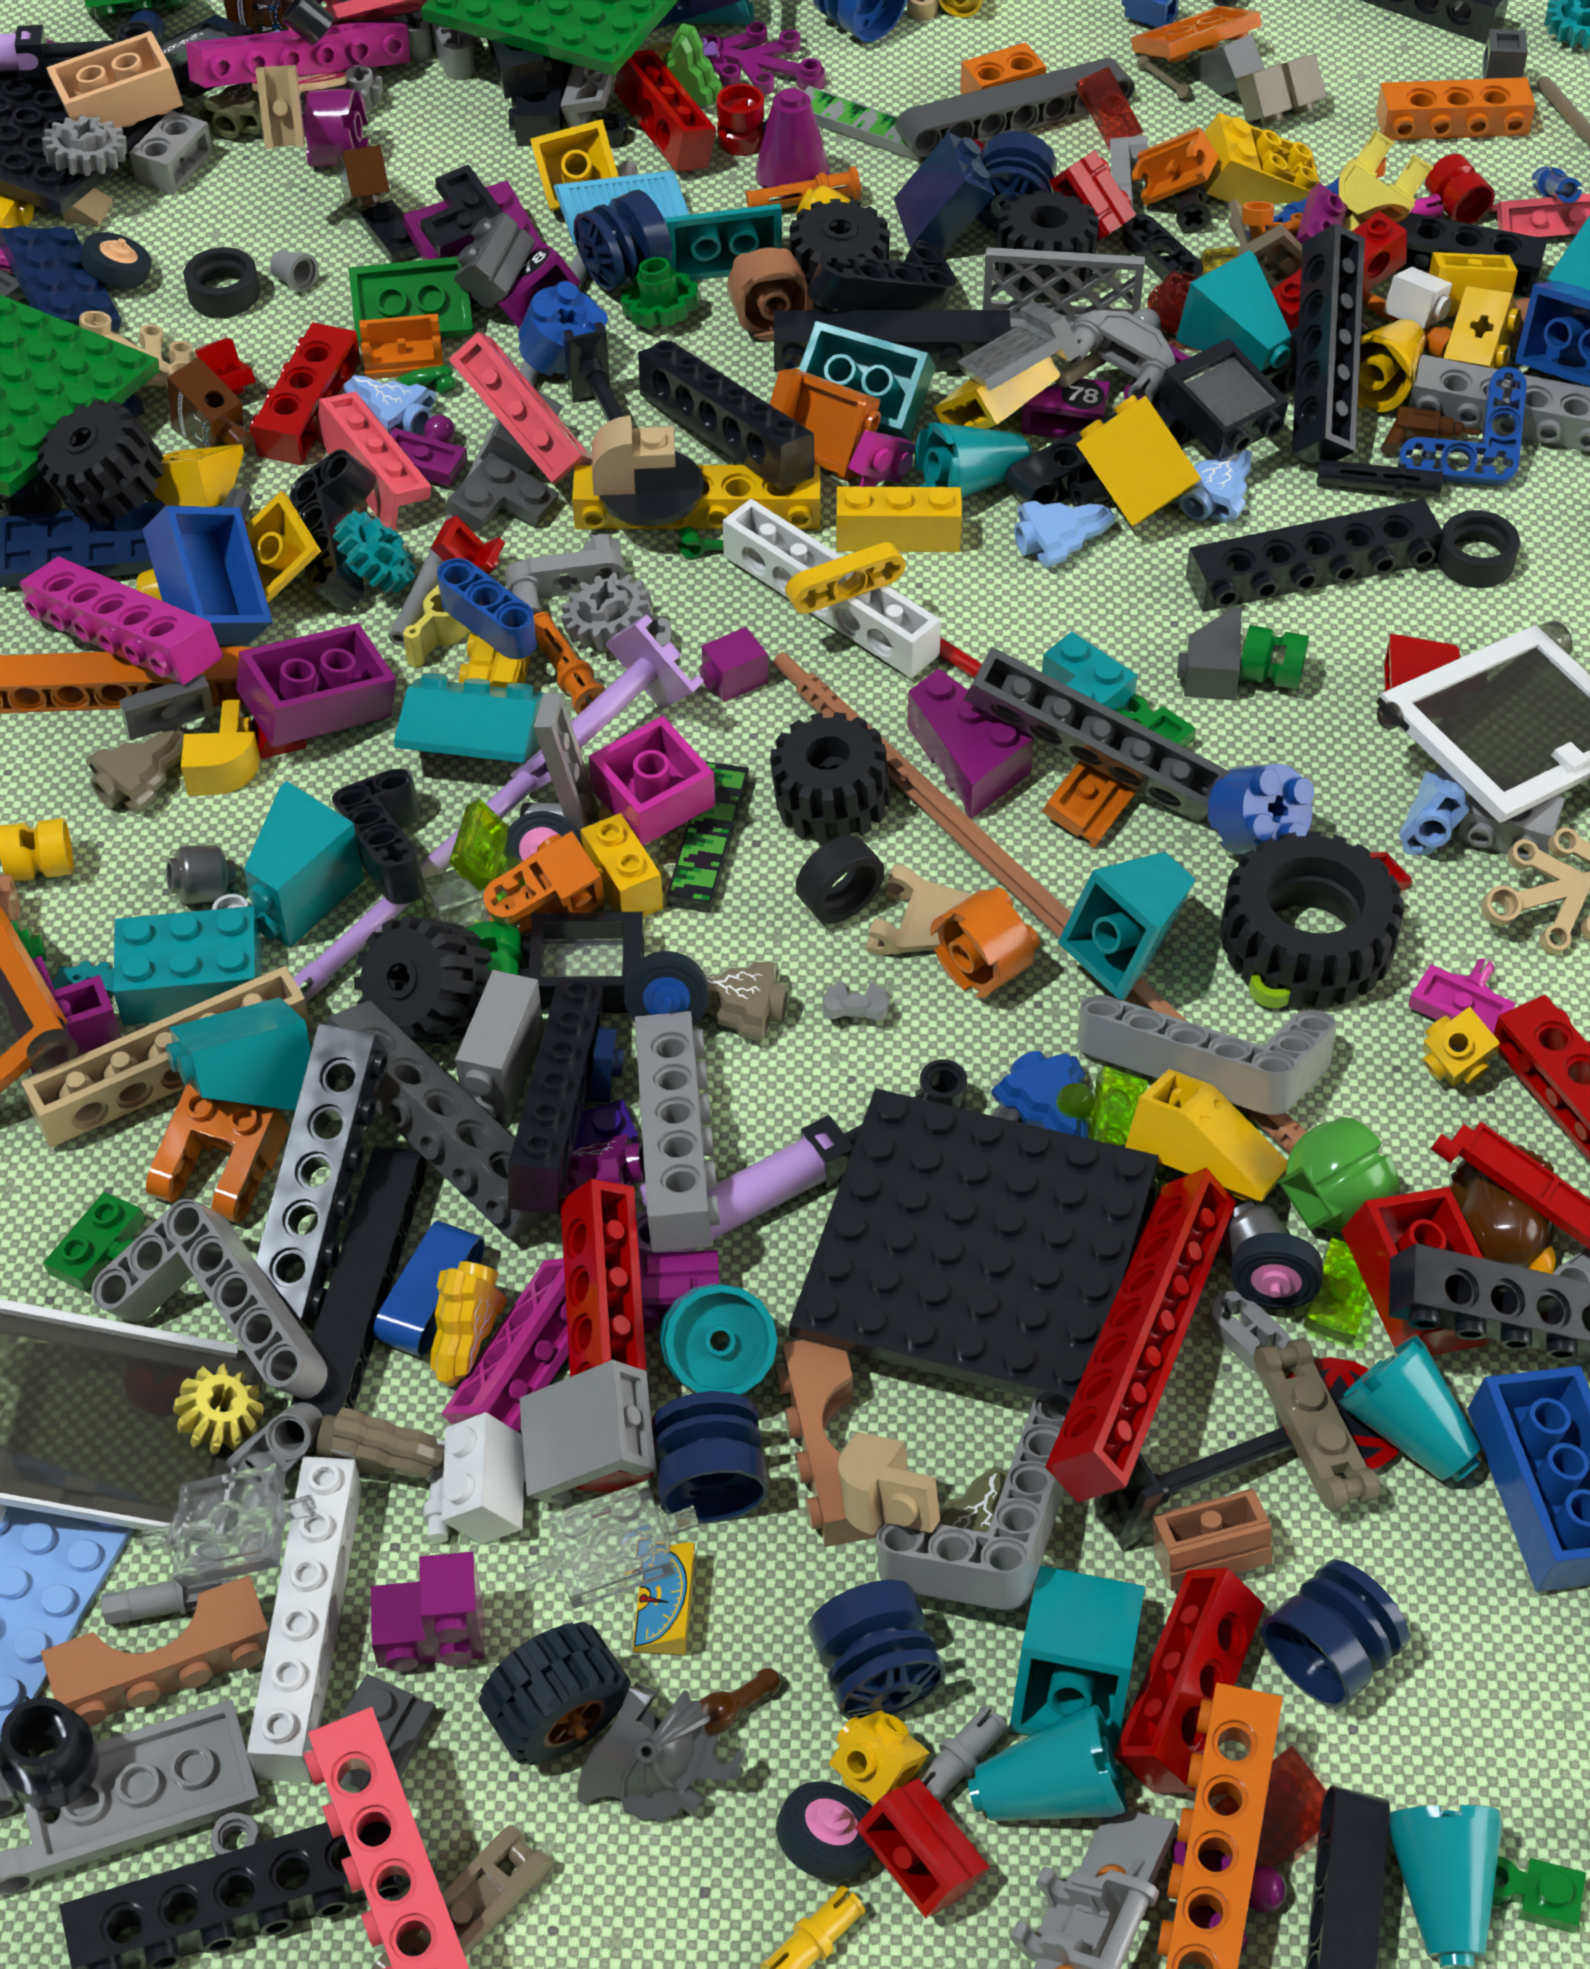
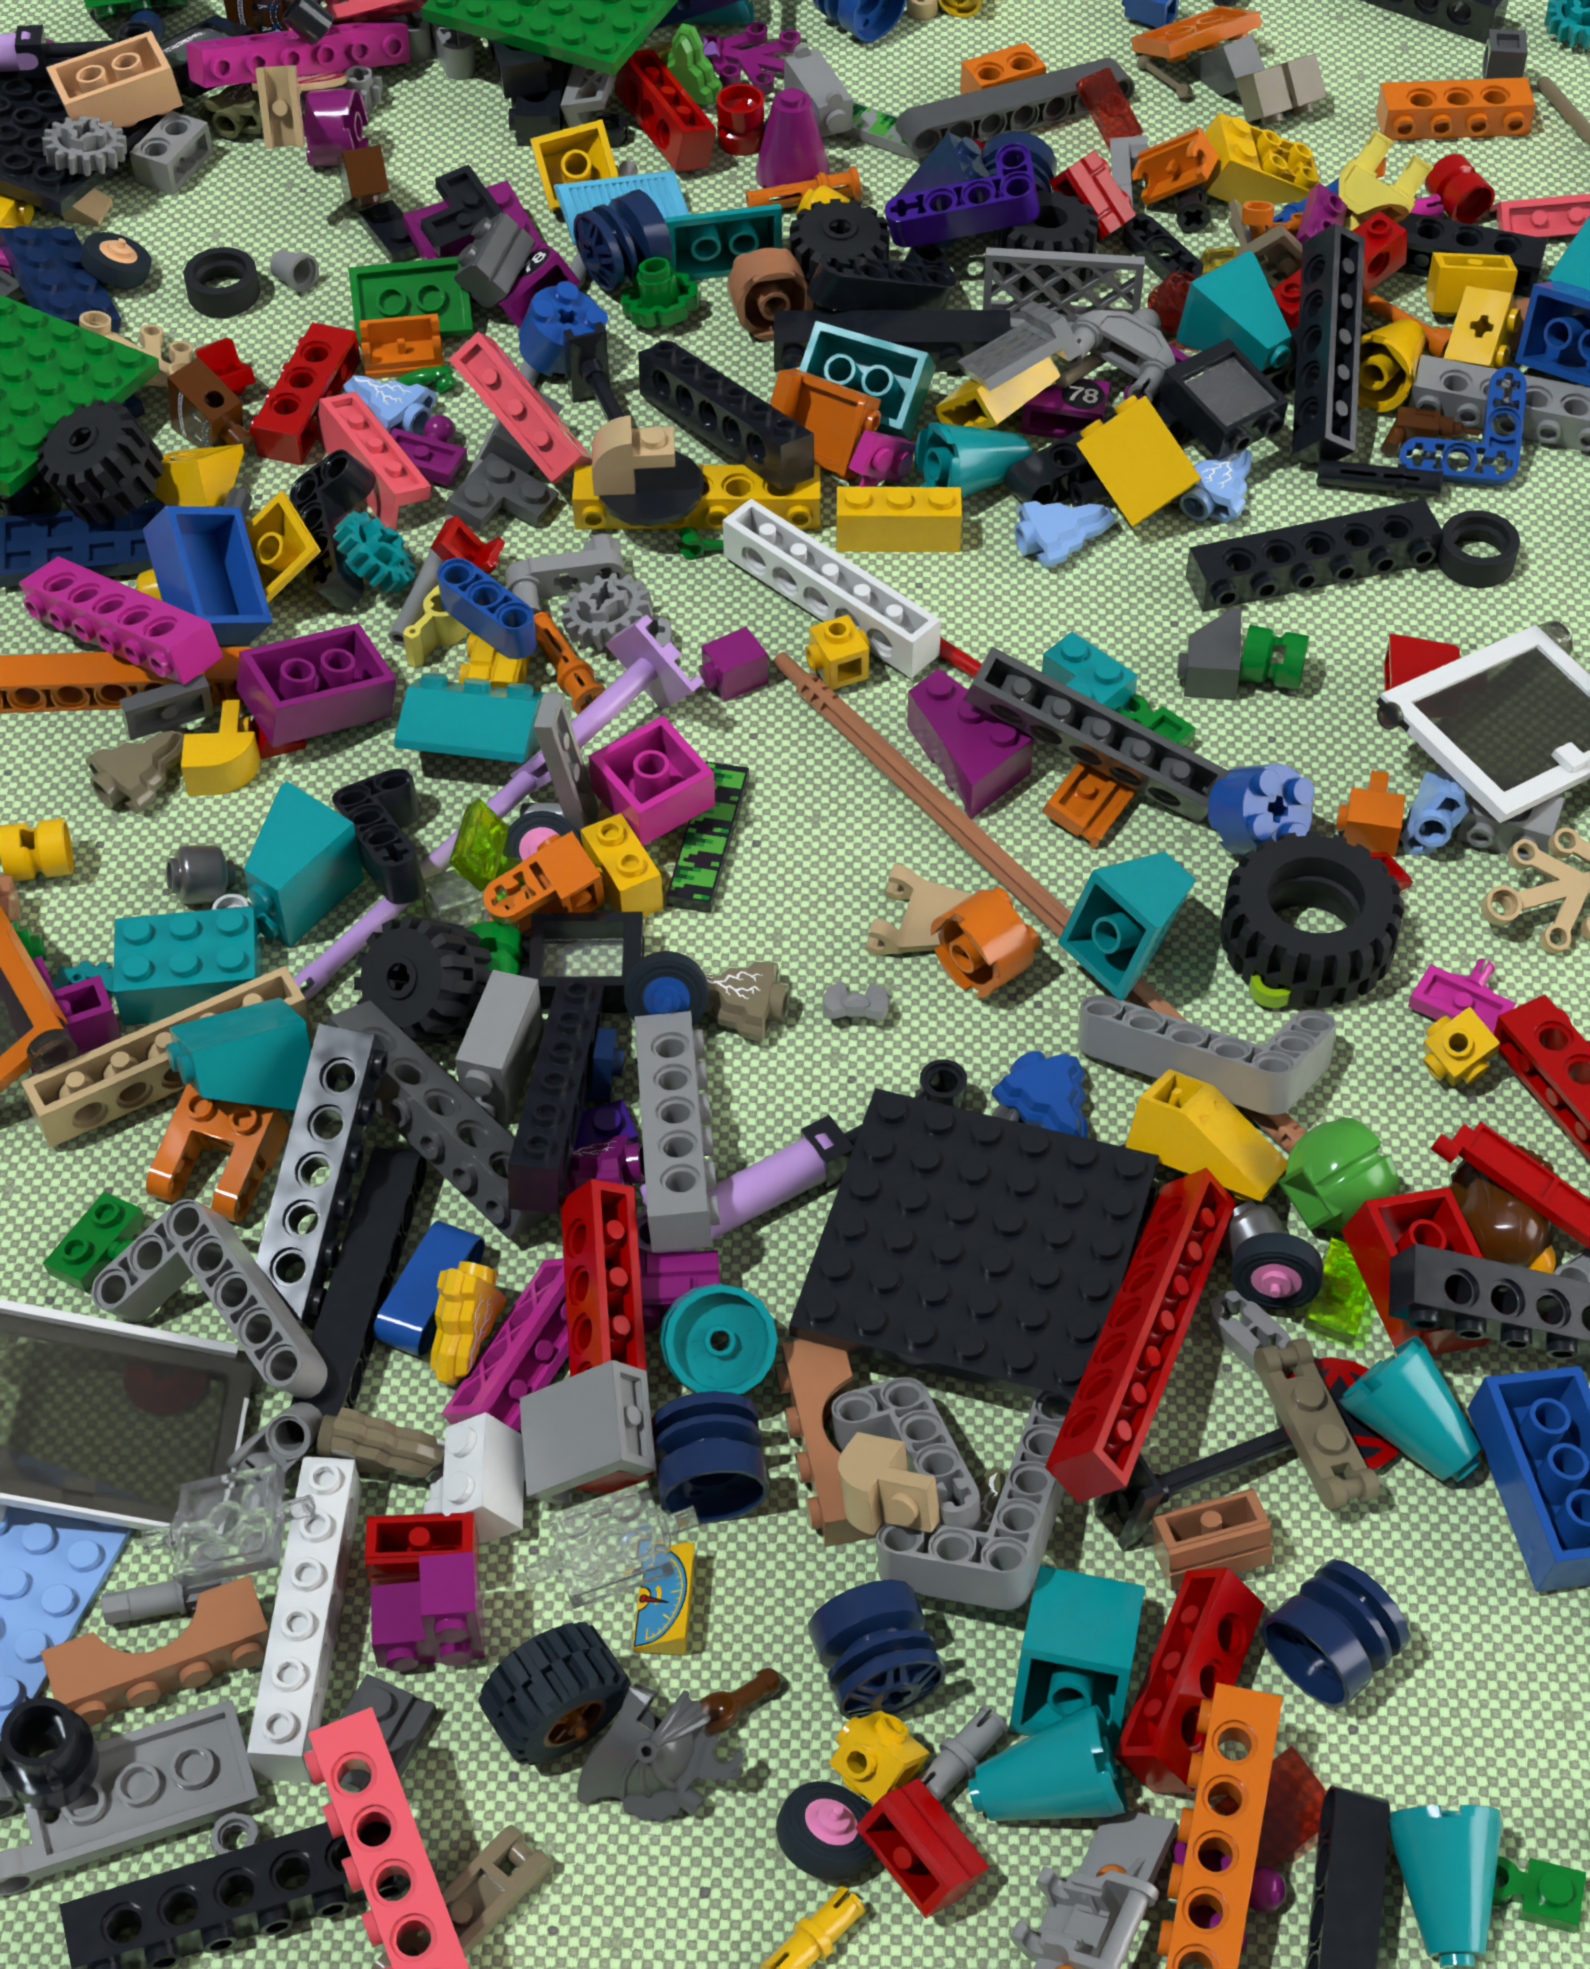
(211, 1424): light yellow gear -> none
(398, 1541): none -> red brick
(818, 585): yellow beam -> none
(830, 99): none -> light grey brick
(830, 777): black wheel -> none
(830, 864): black tyre -> none
(838, 643): none -> yellow brick
(907, 1413): none -> light grey beam
(968, 205): none -> dark purple beam
(1111, 1107): clear neon green plate -> none
(1372, 816): none -> orange brick
(1418, 297): white brick -> none
(1555, 183): blue pin -> none

